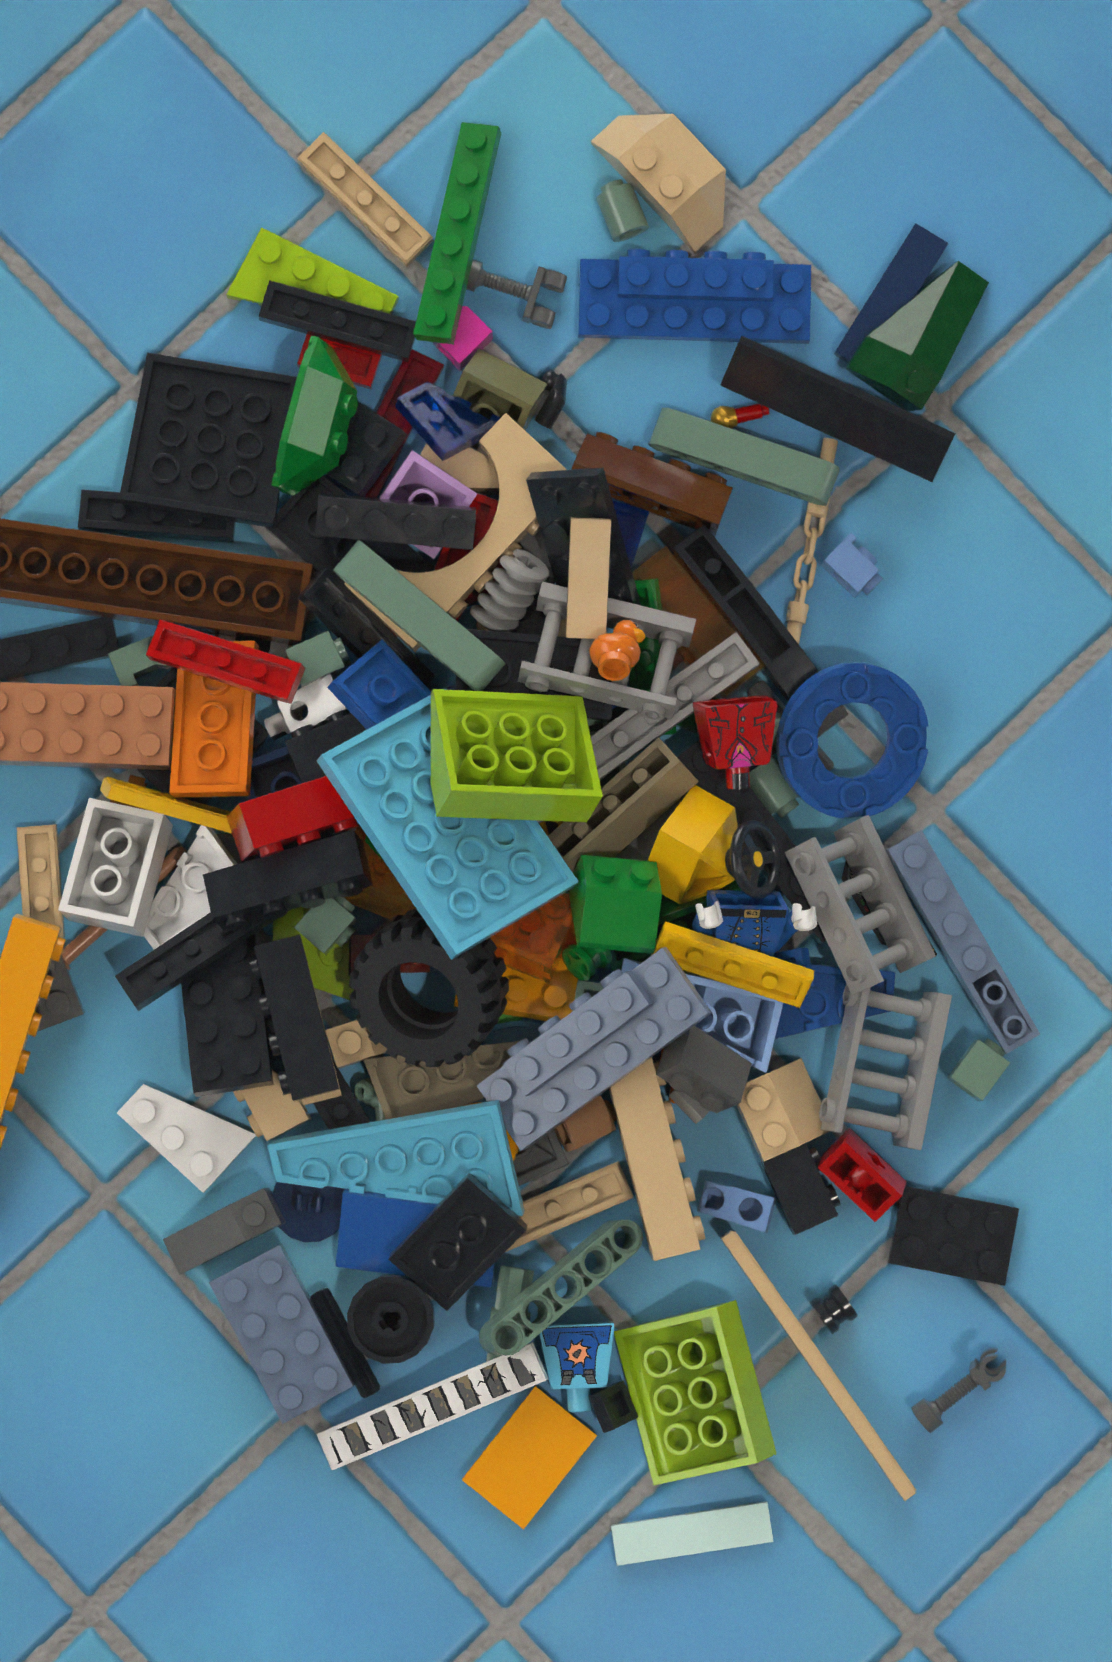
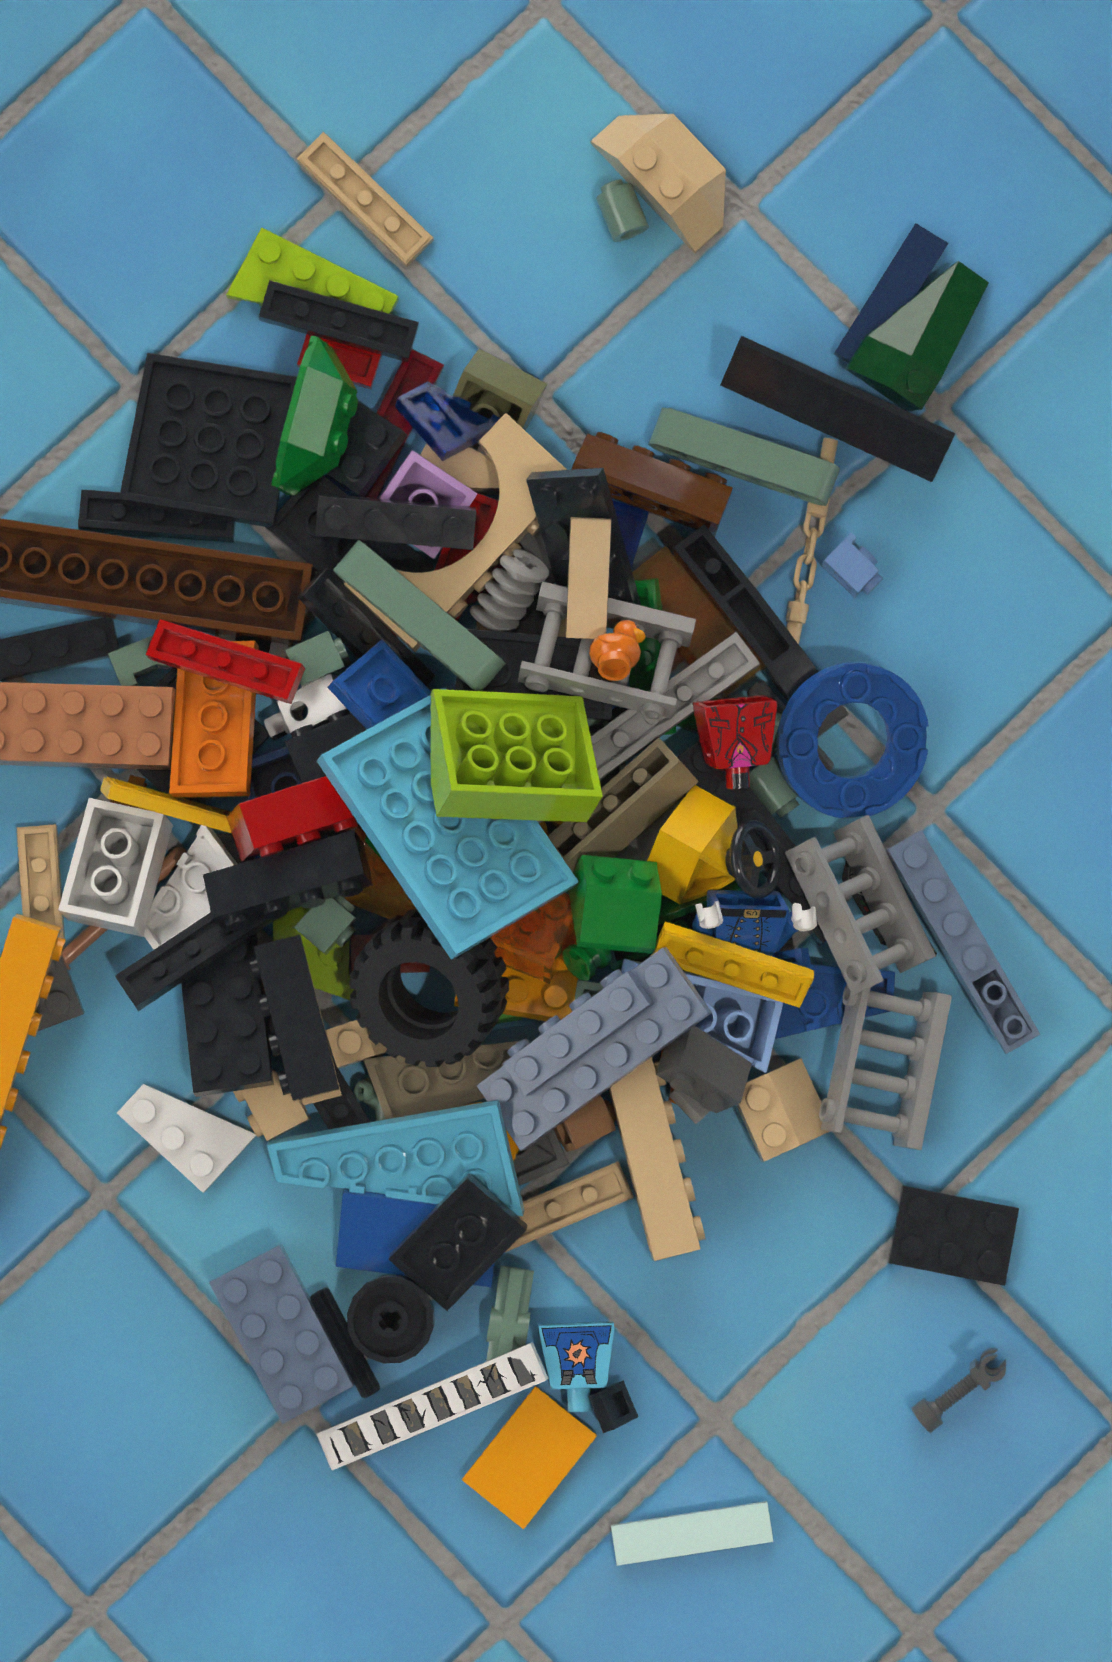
(224, 1230): dark grey slope -> none
(309, 1211): dark blue piece -> none
(457, 233): green plate -> none
(470, 336): dark pink panel -> none
(534, 314): dark grey bar -> none
(543, 1291): sand green beam -> none
(555, 400): black arm -> none
(694, 298): blue plate -> none
(695, 1393): lime slope -> none
(731, 417): piece -> none
(737, 1206): medium blue leg -> none
(801, 1189): black brick -> none
(818, 1365): tan tile -> none
(833, 1309): black wheel -> none
(862, 1174): red brick -> none
(979, 1068): sand green brick -> none

